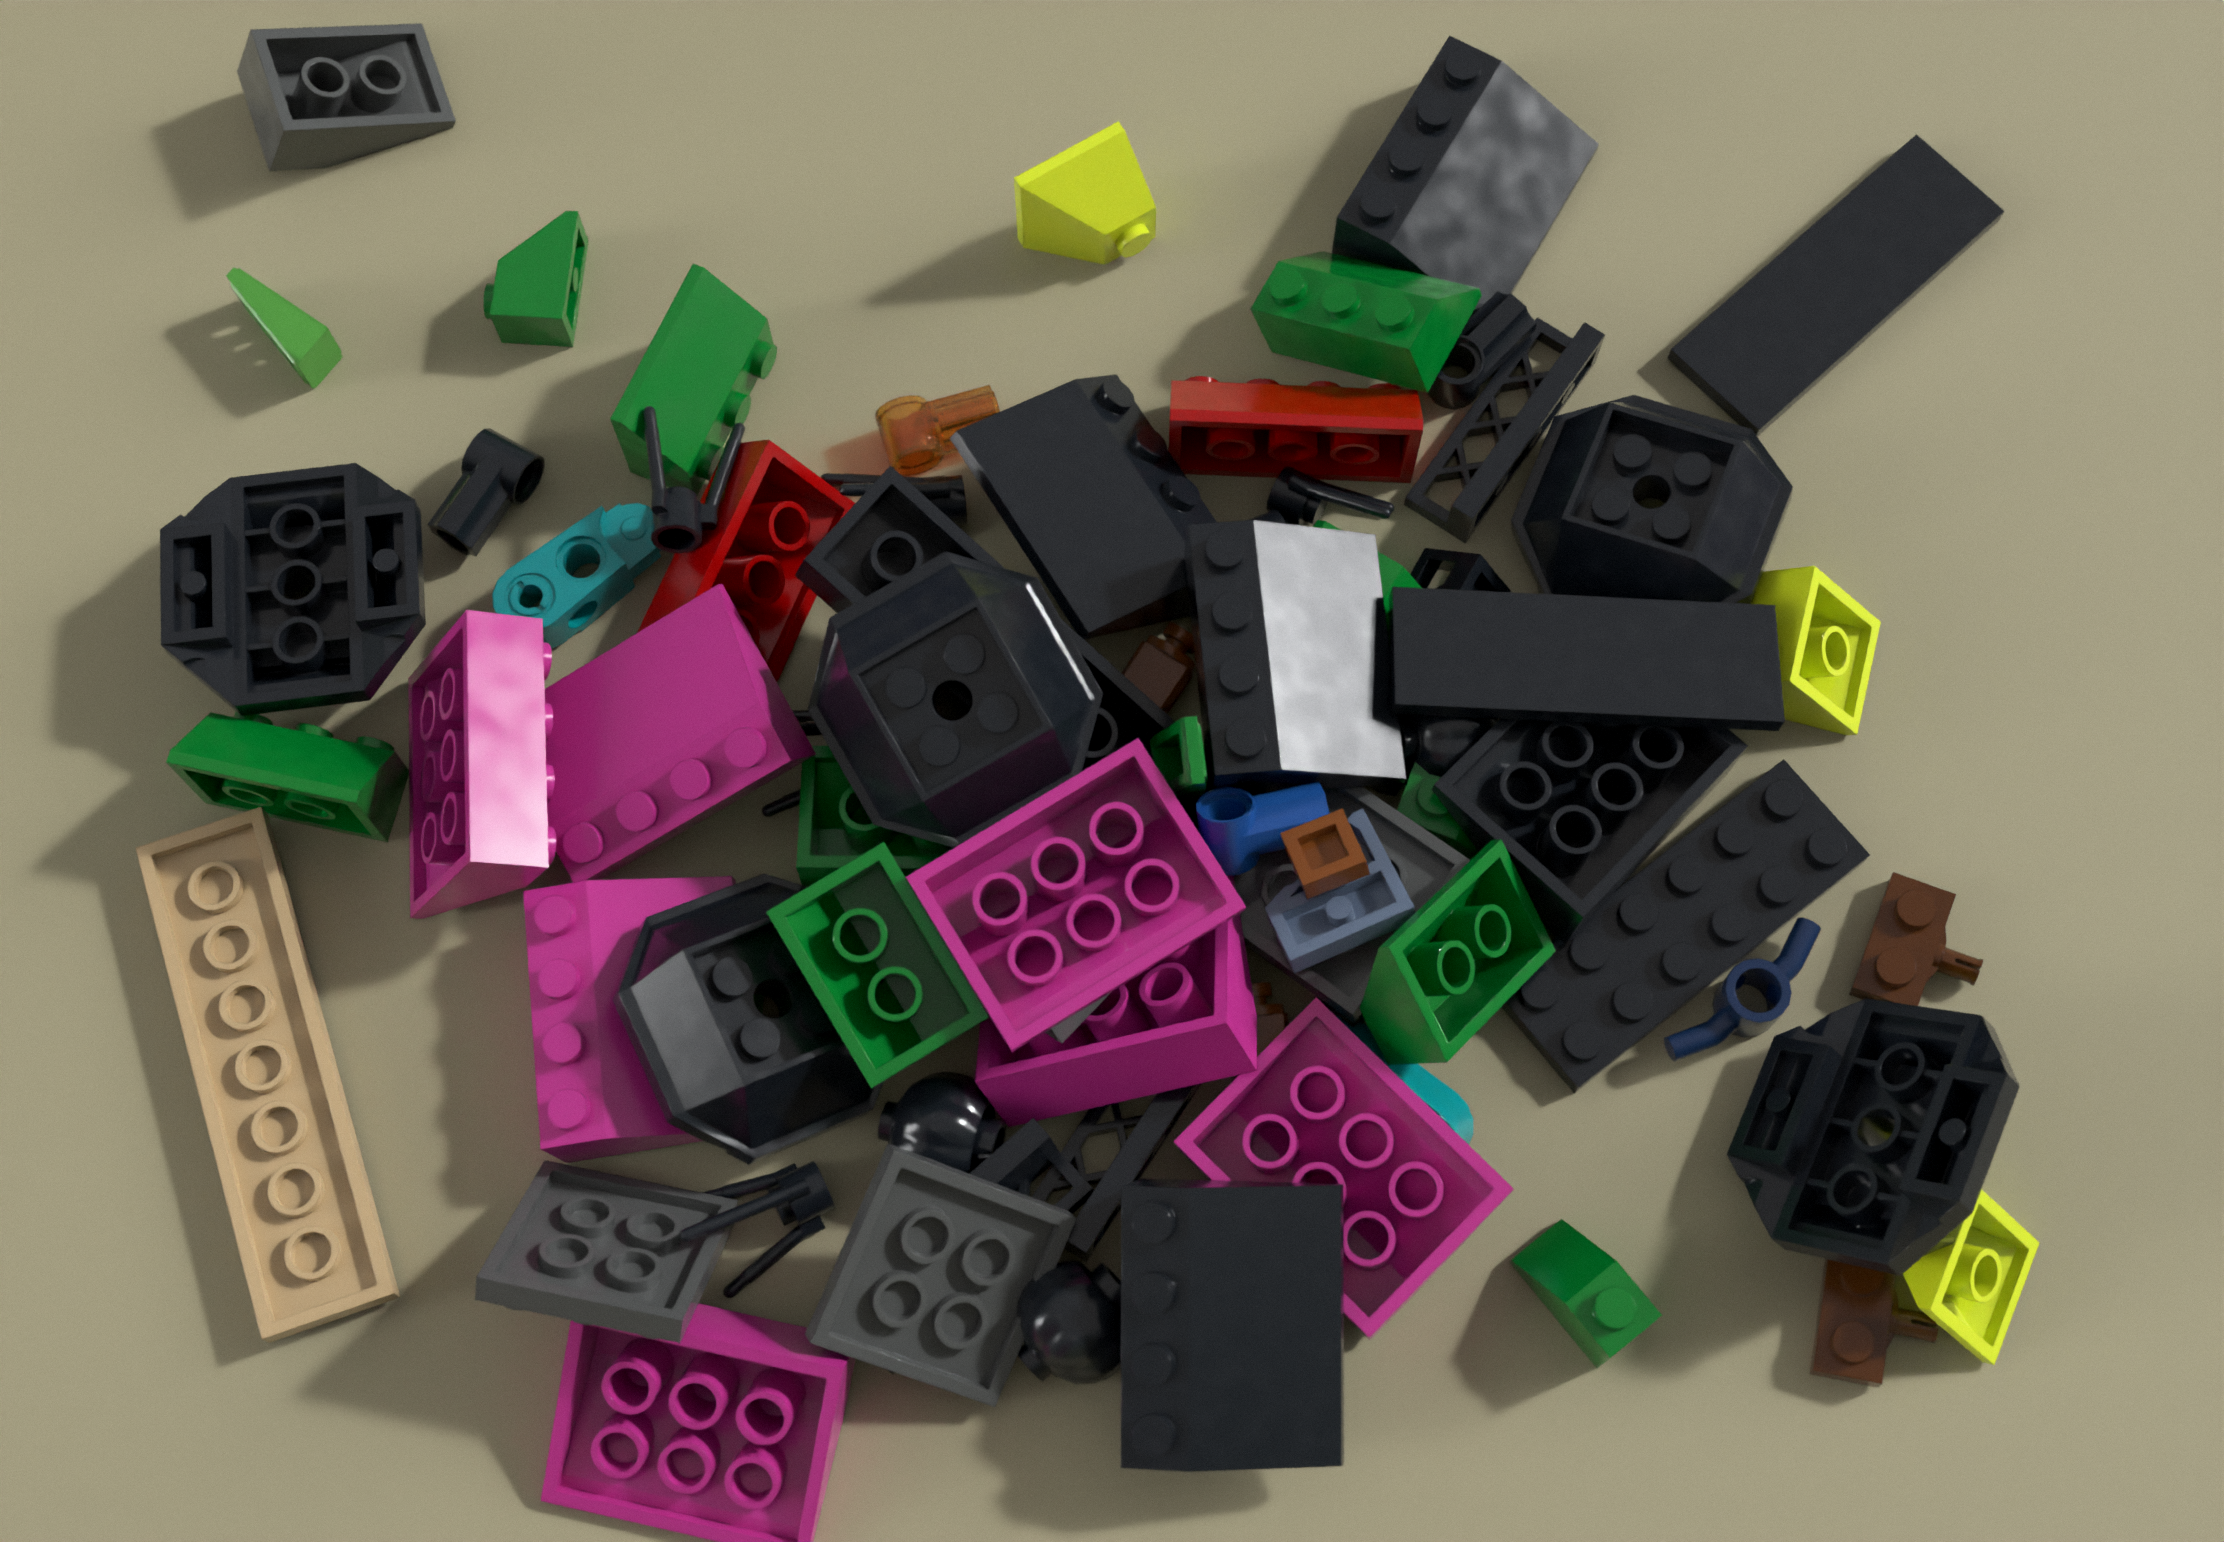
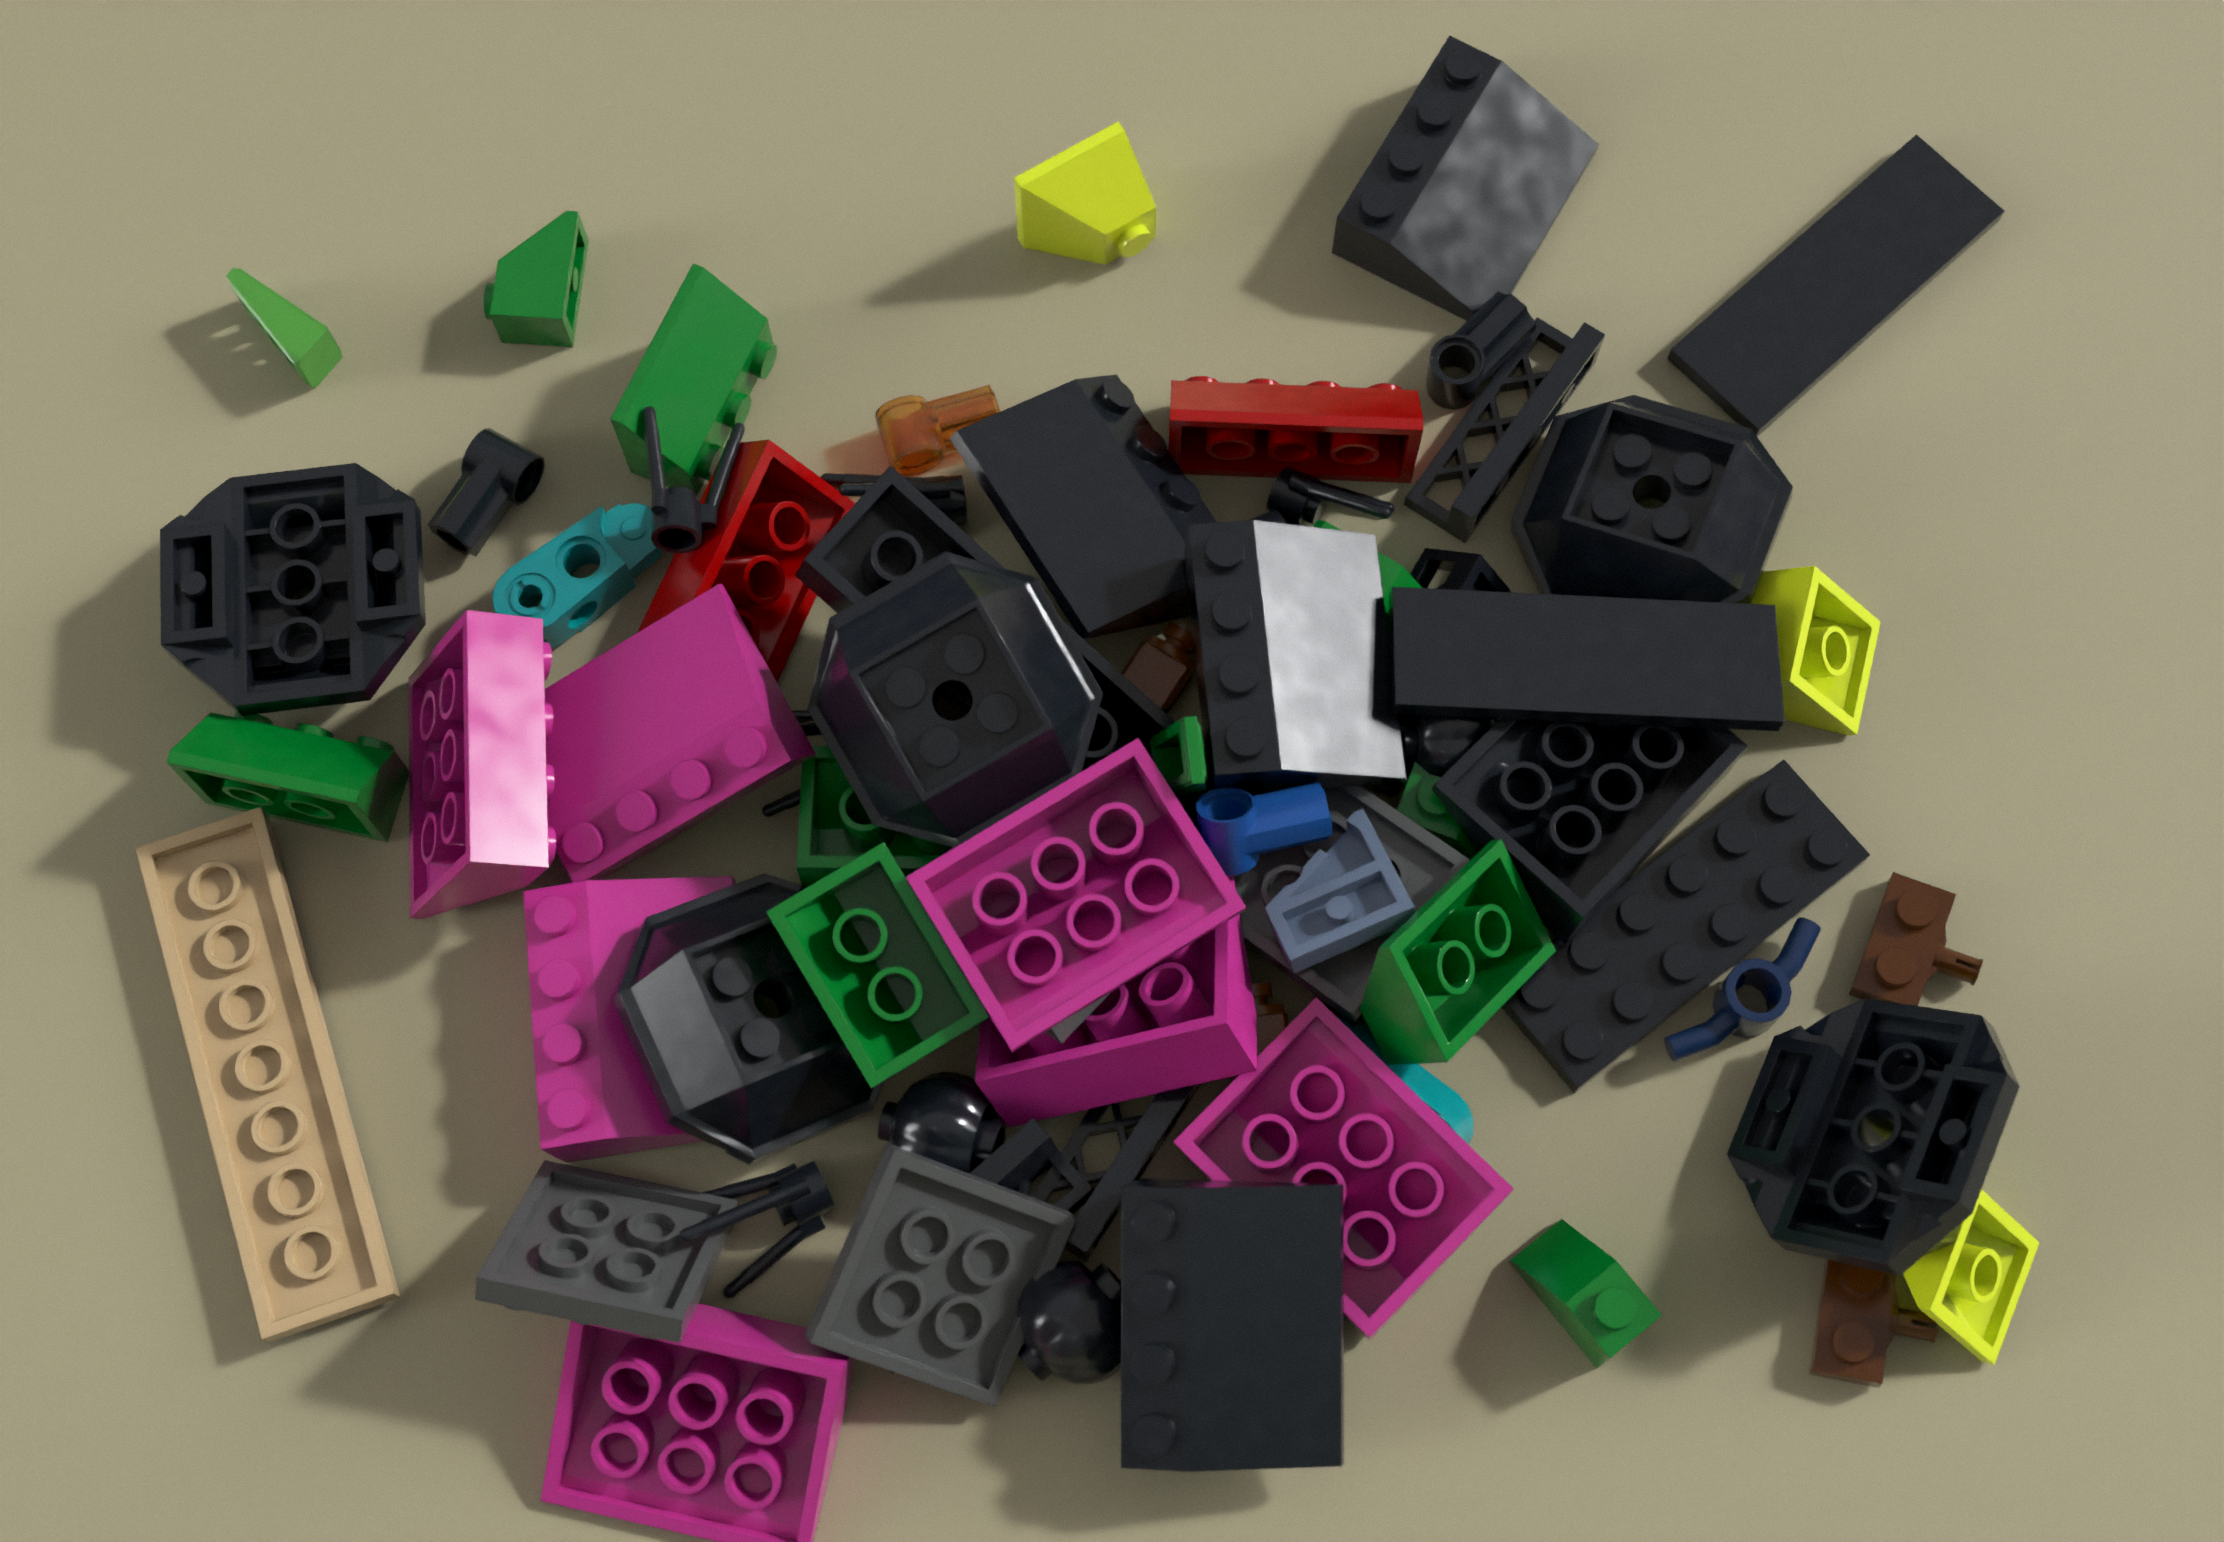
(340, 92): dark grey slope -> none
(1325, 853): dark orange plate -> none
(1363, 317): green slope -> none

